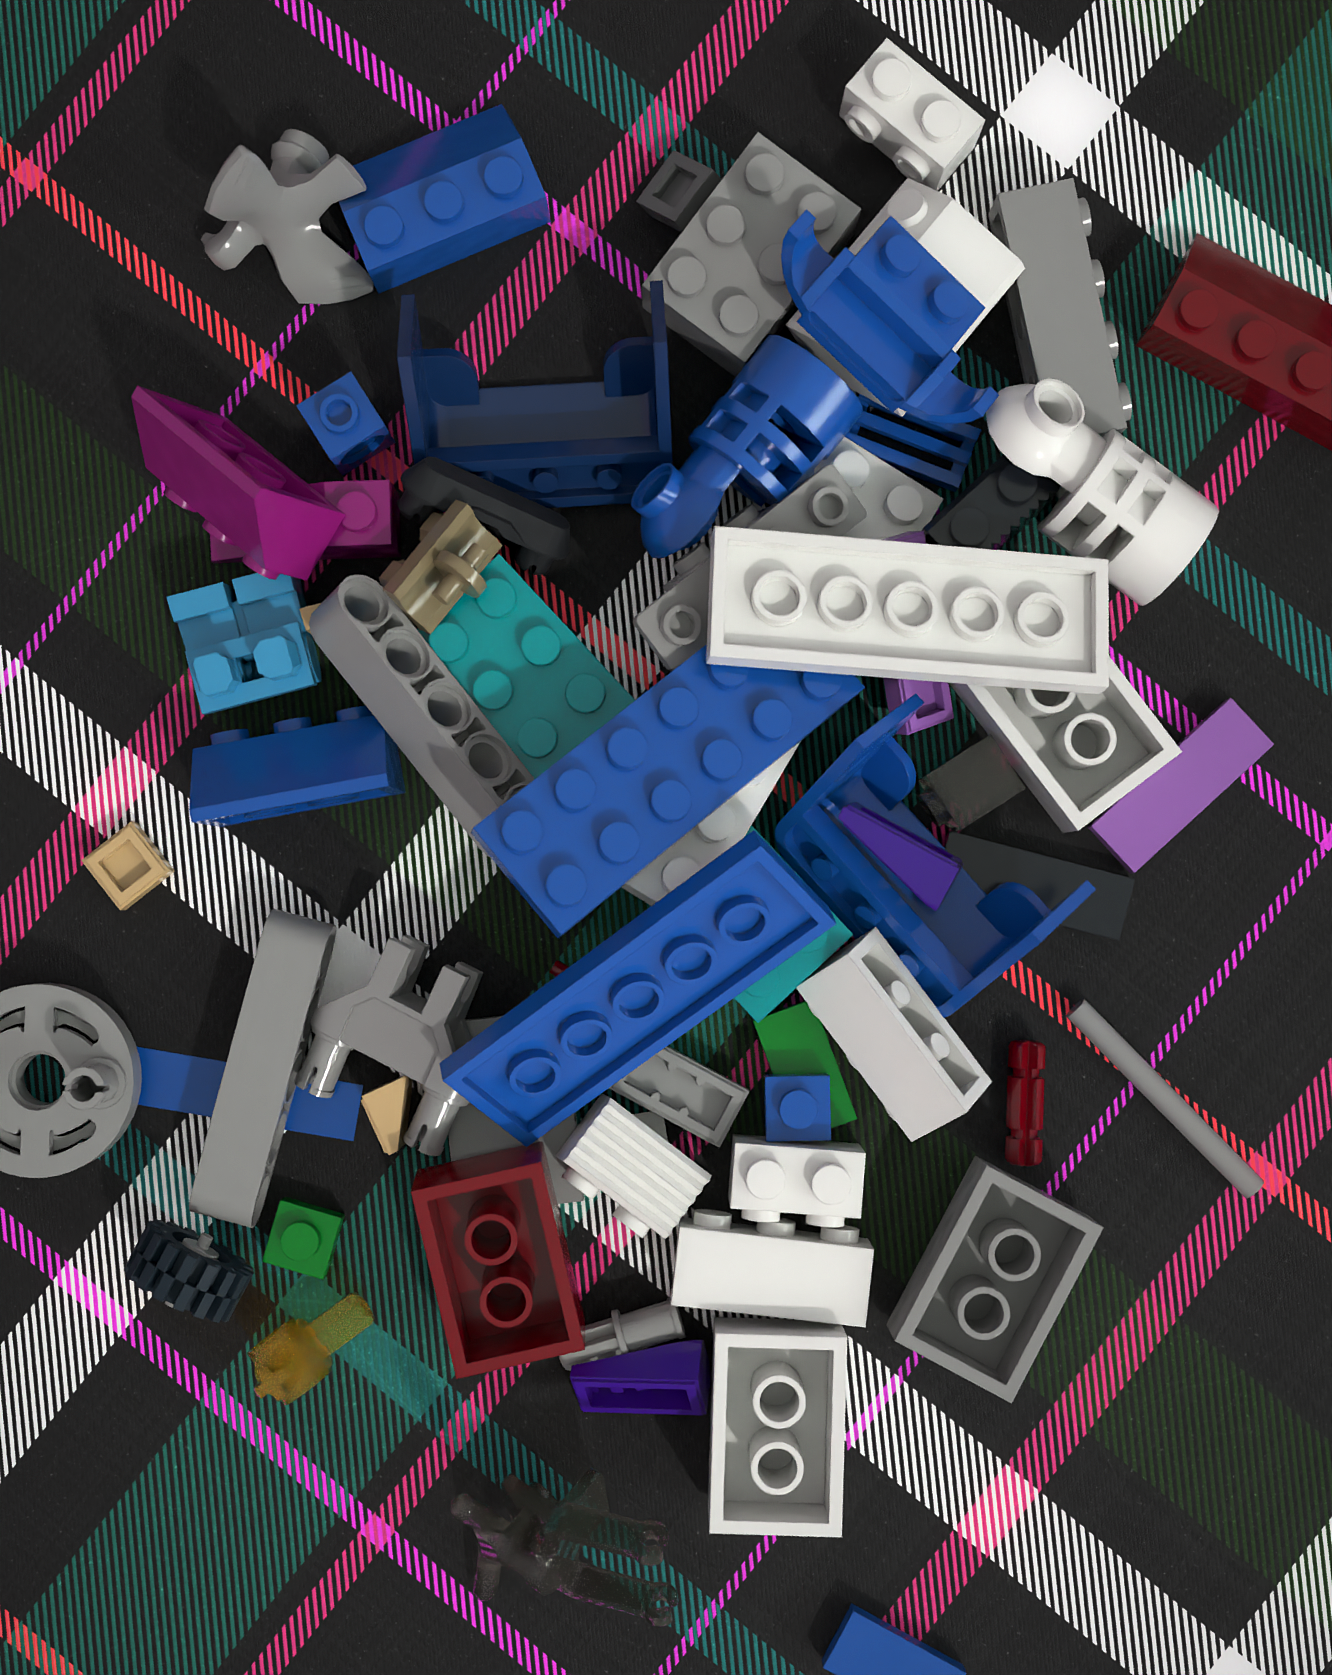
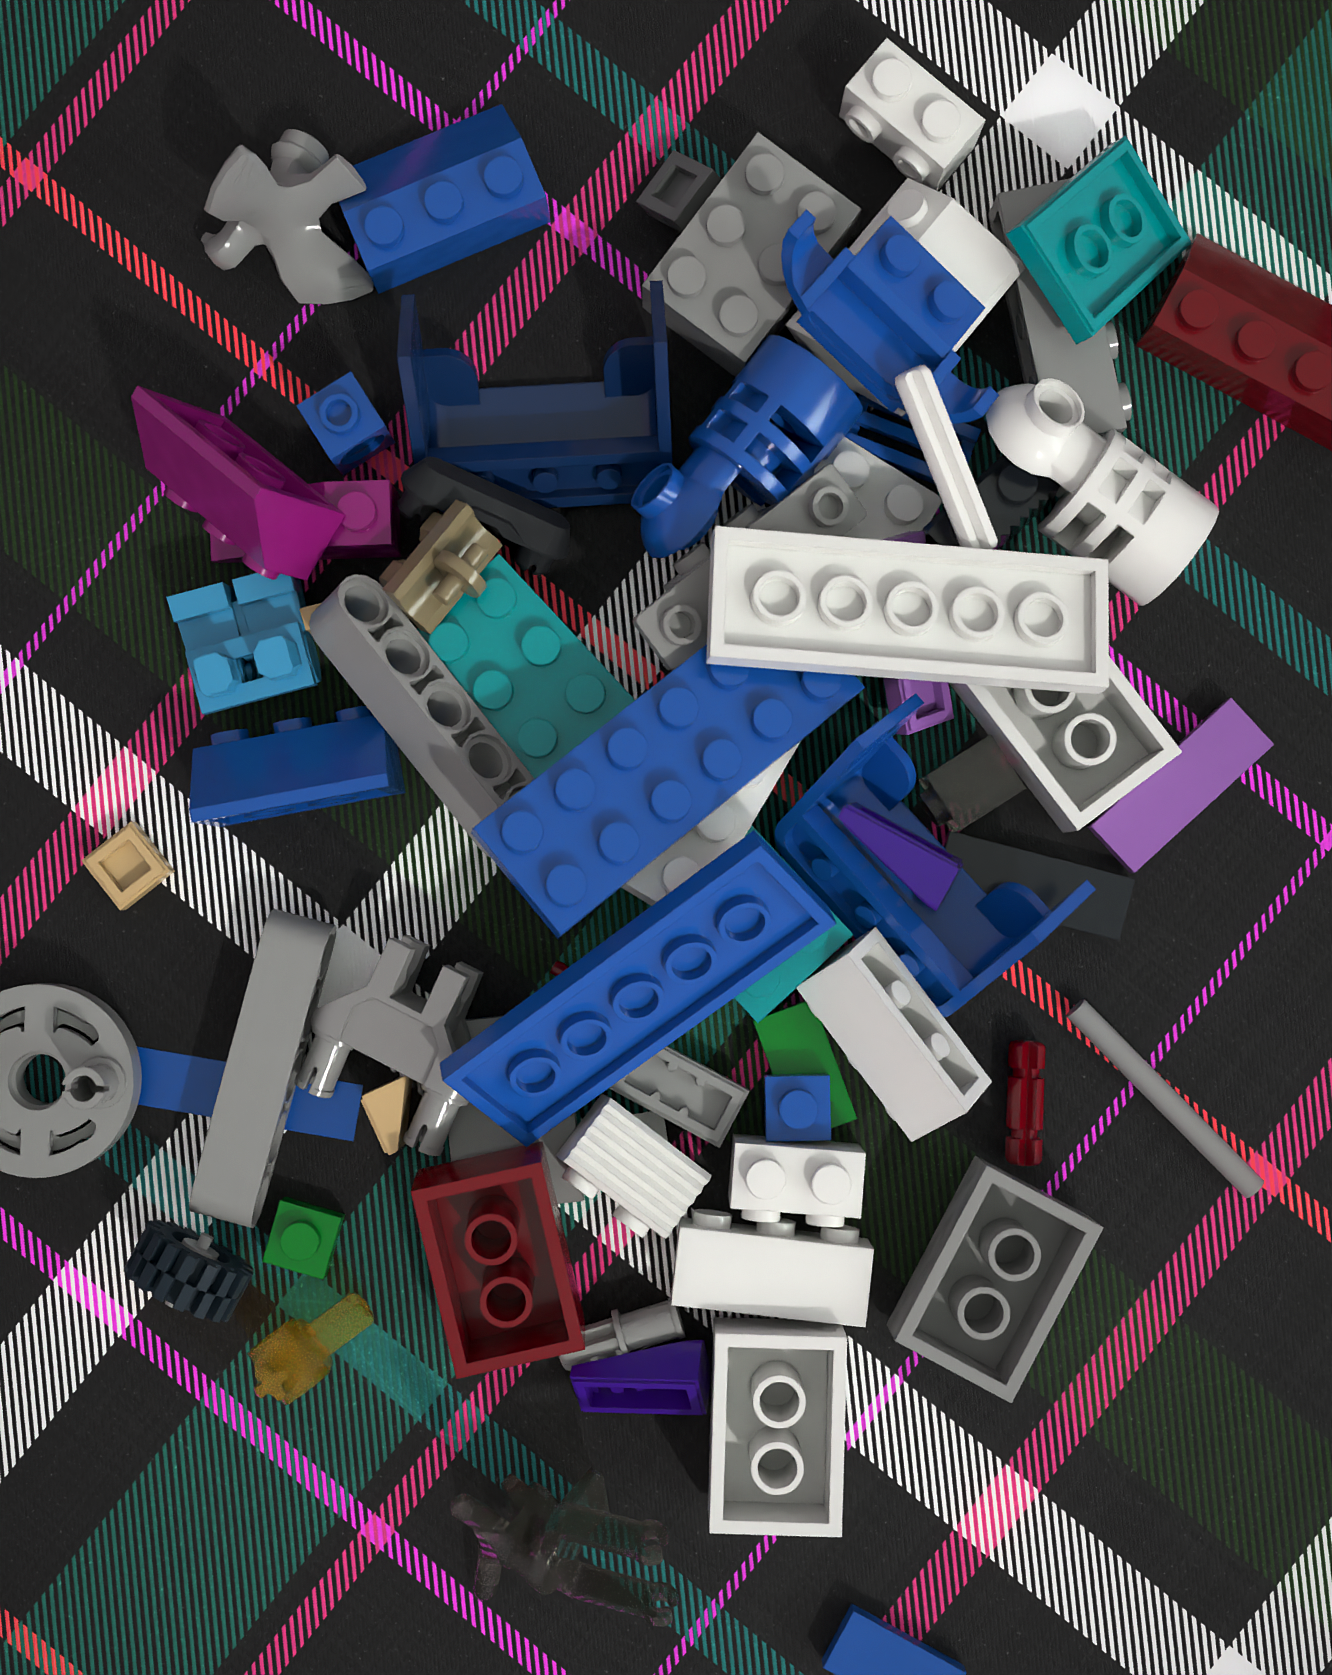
(945, 458): none -> white axle
(1099, 239): none -> teal tile

